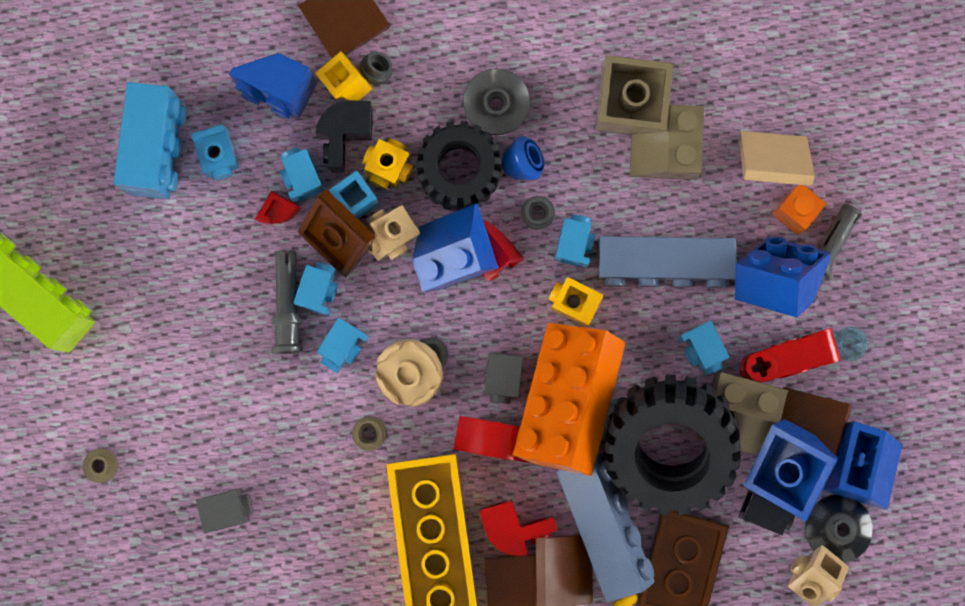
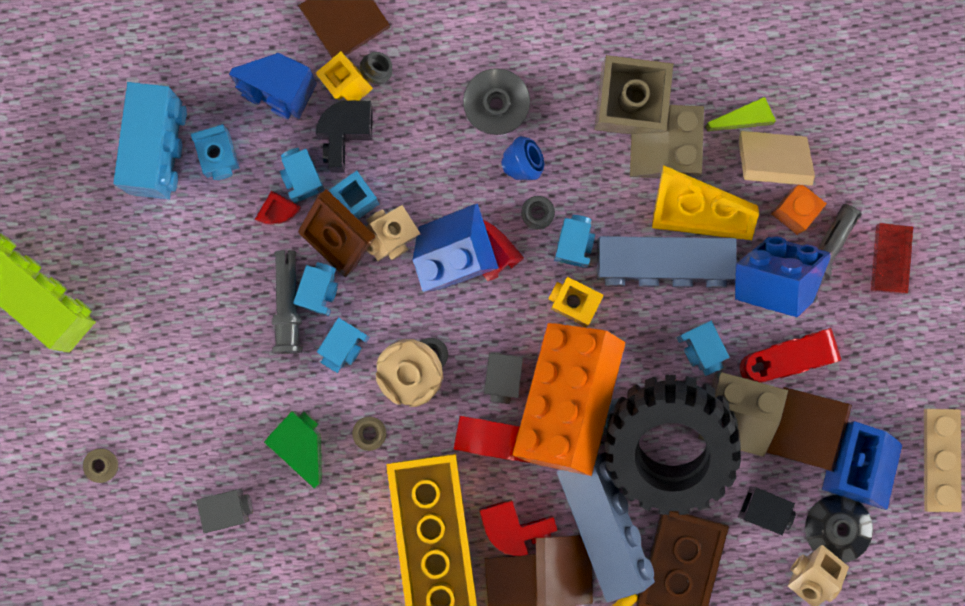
(299, 446): none -> green slope
(390, 175): yellow brick -> none
(449, 139): black tyre -> none
(699, 208): none -> yellow wing
(751, 115): none -> lime piece
(791, 469): blue slope -> none
(860, 340): clear light blue plate -> none
(892, 258): none -> clear red plate
(942, 460): none -> tan plate

